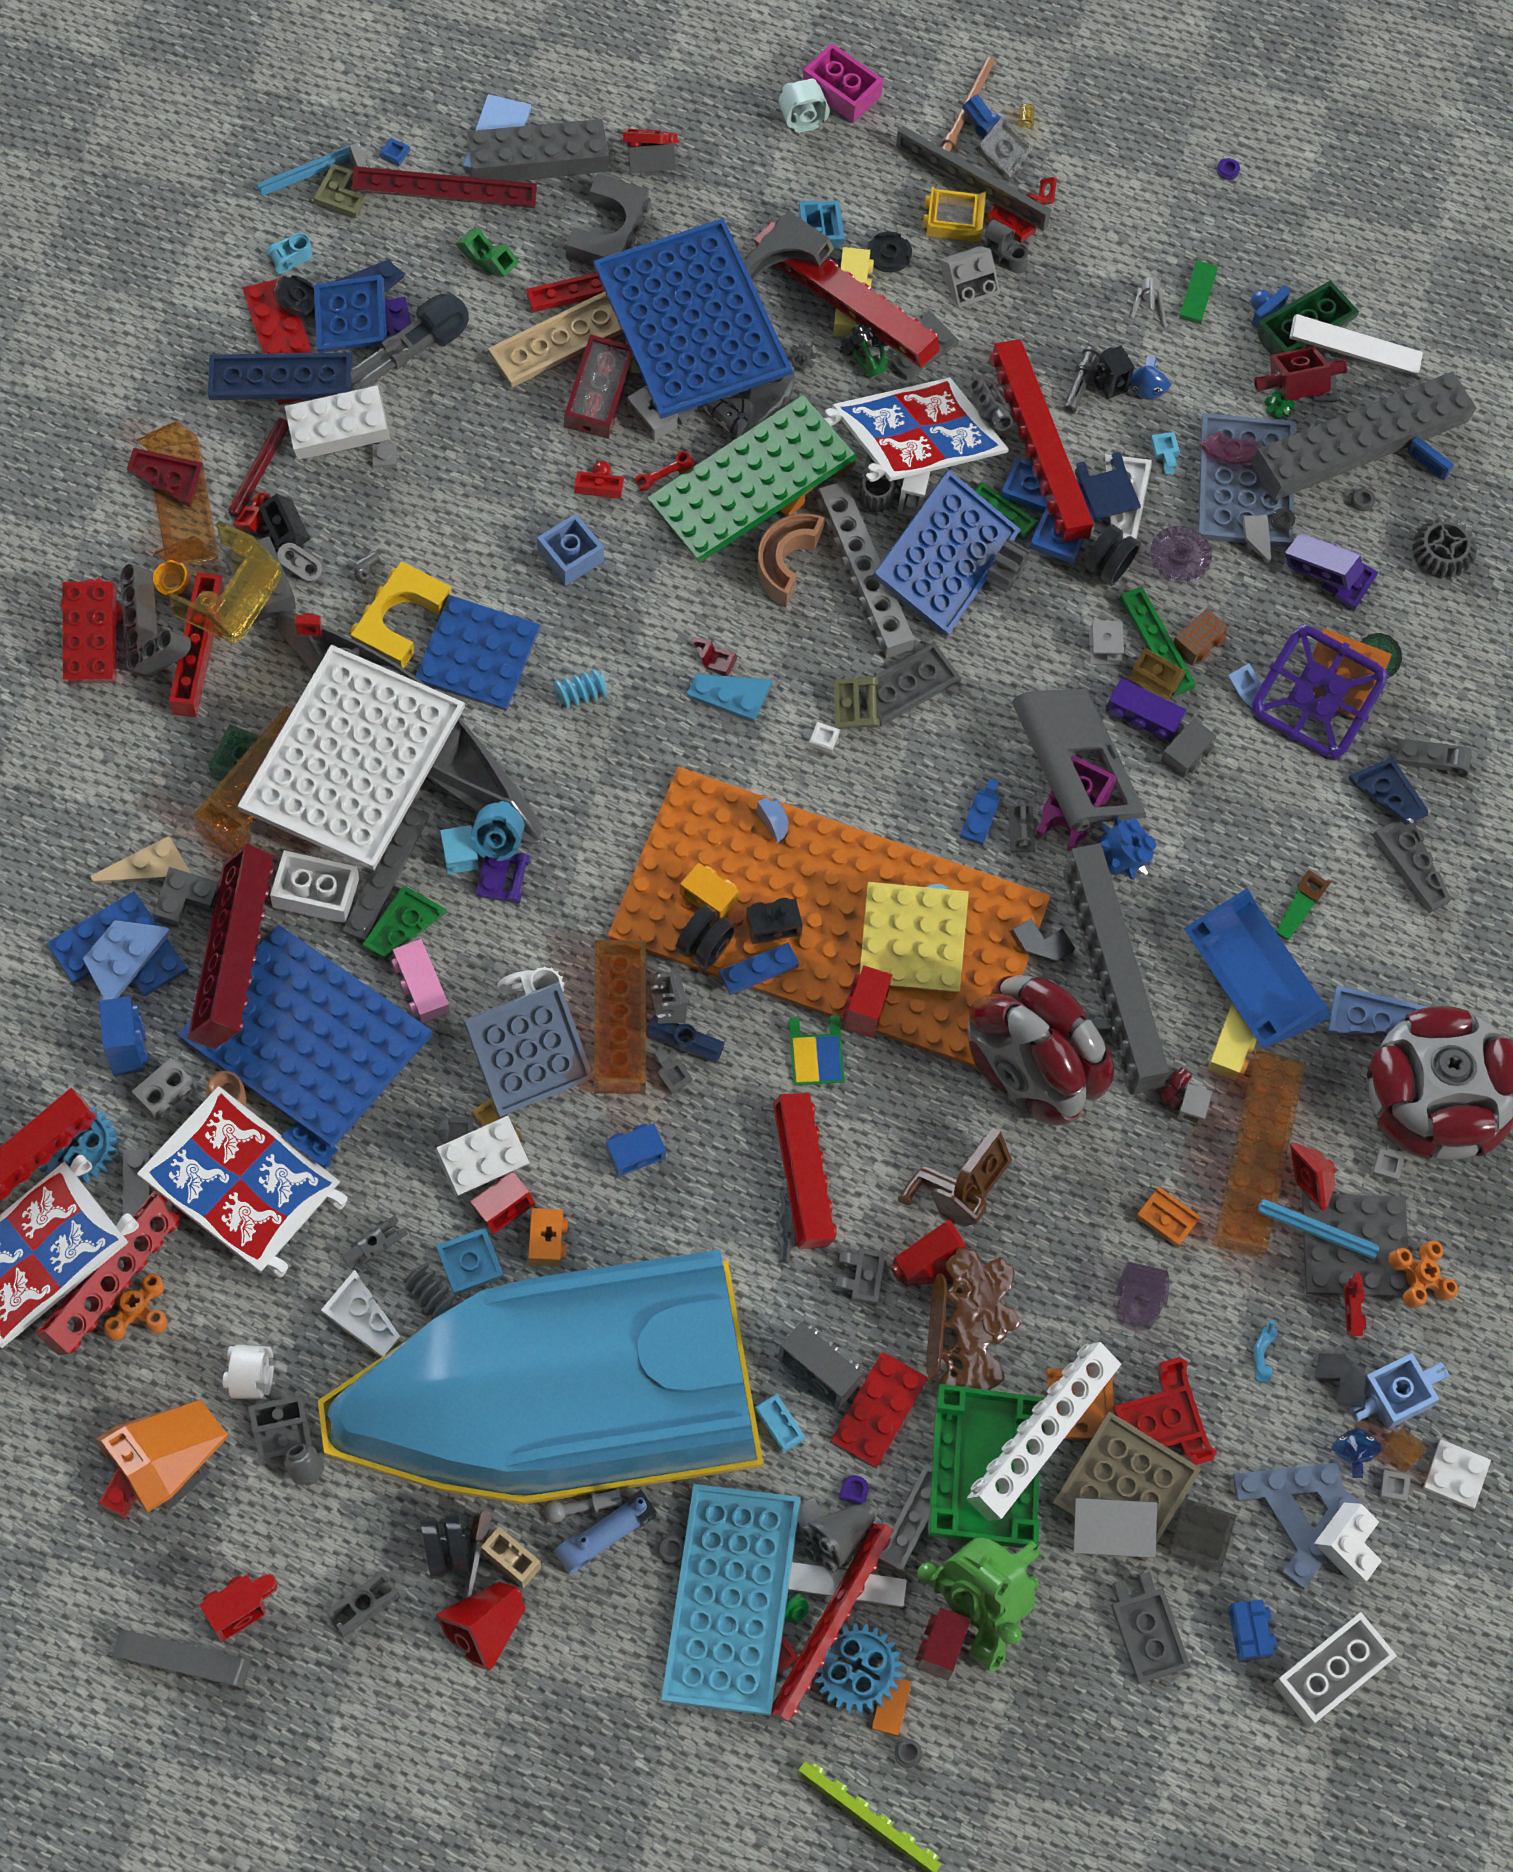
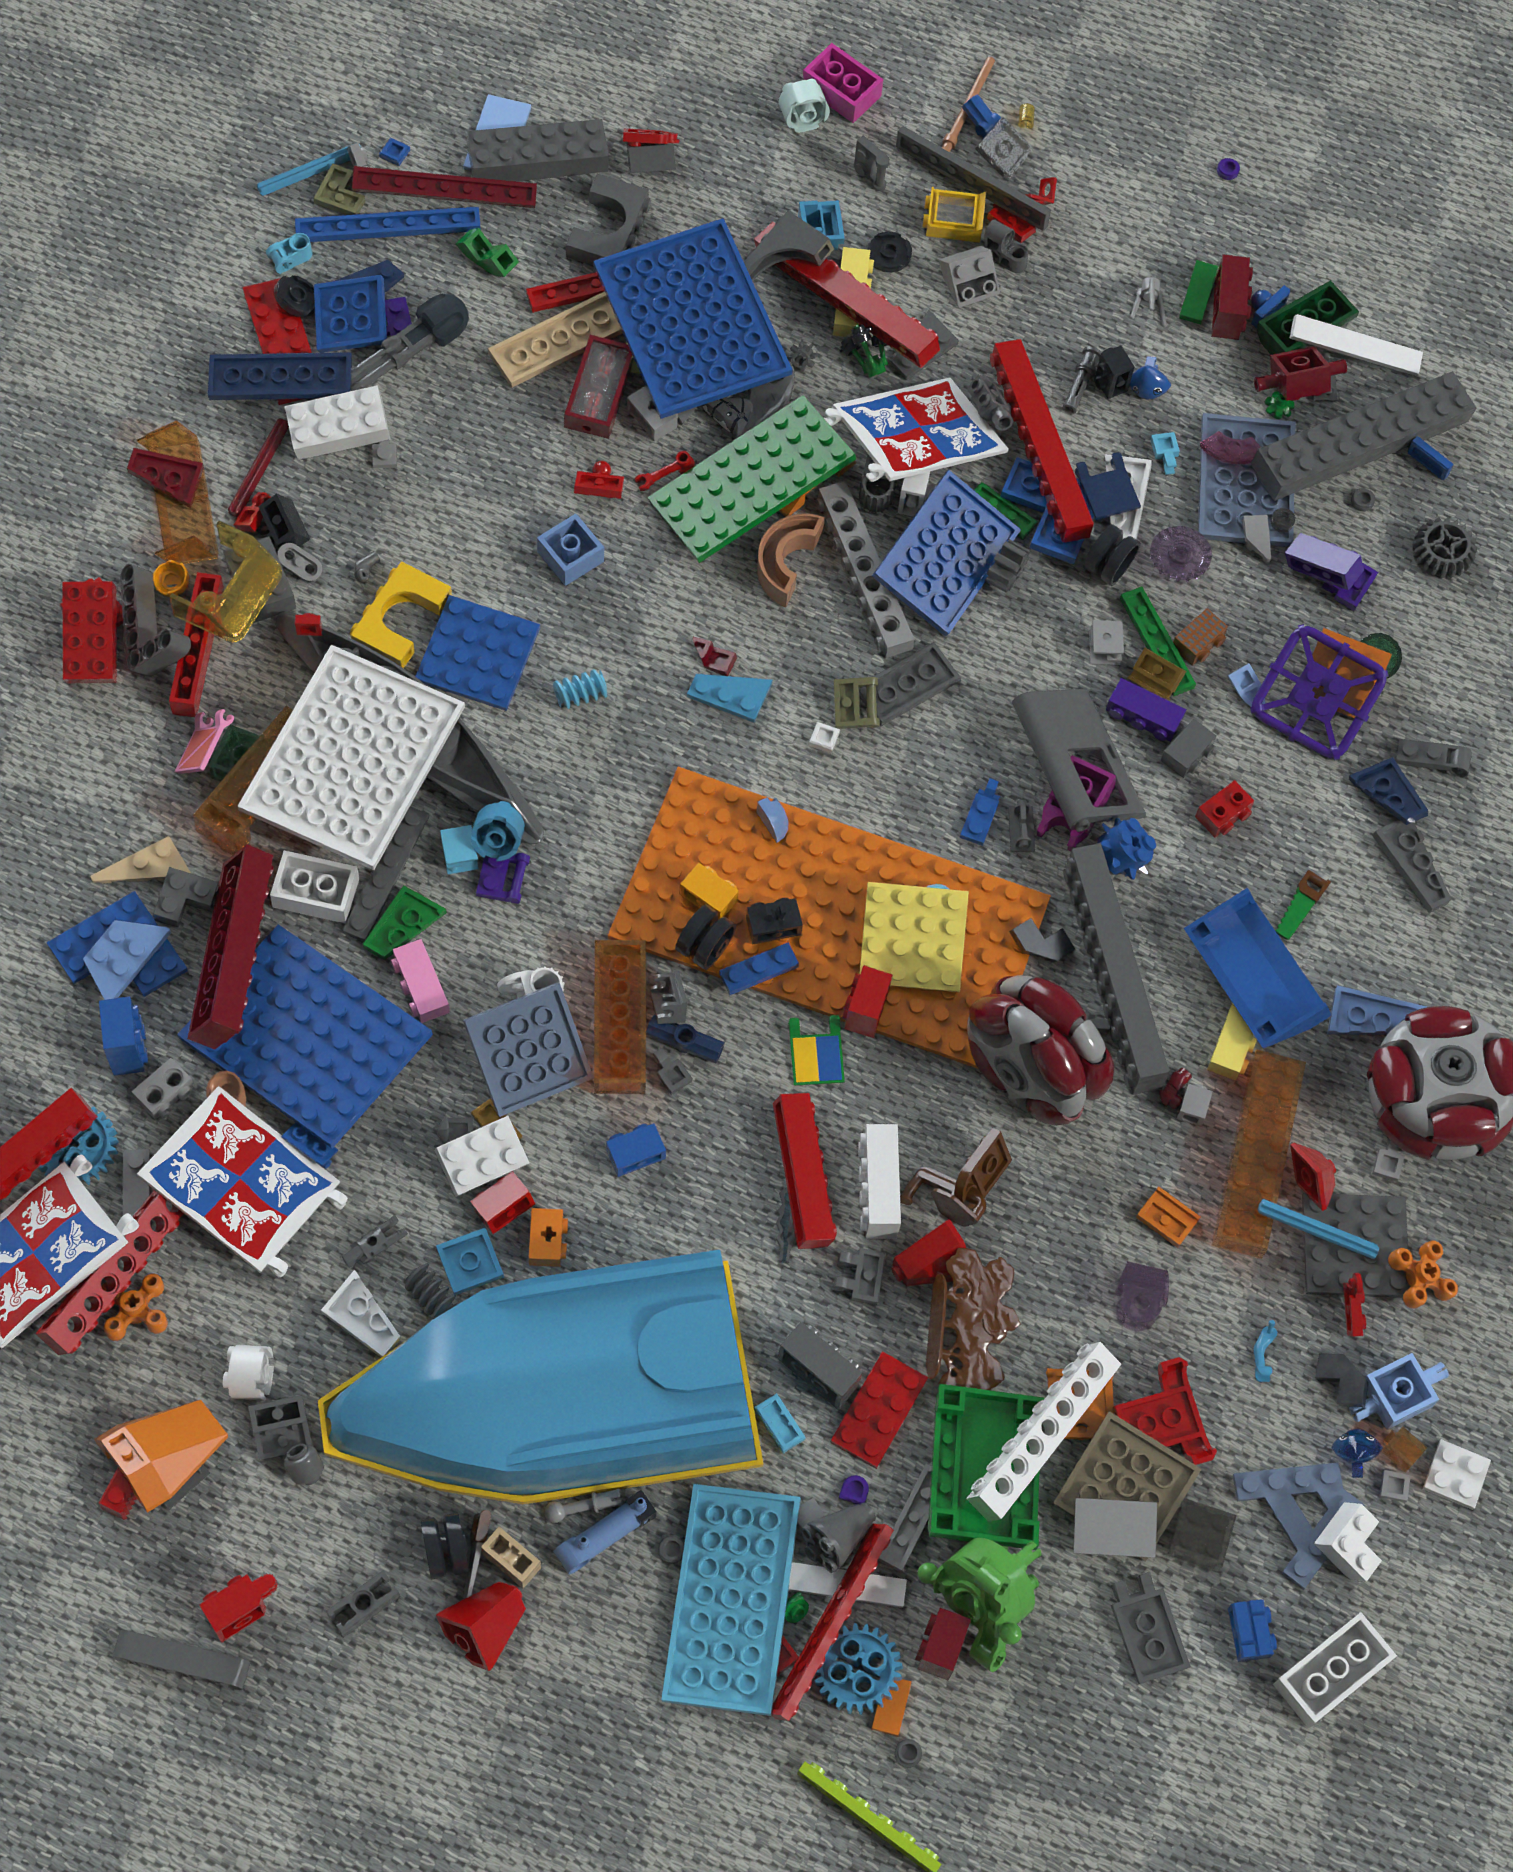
(202, 742): none -> flag
(389, 224): none -> blue plate
(869, 160): none -> dark grey plate
(879, 1181): none -> white brick
(1225, 809): none -> red brick
(1231, 297): none -> dark red brick

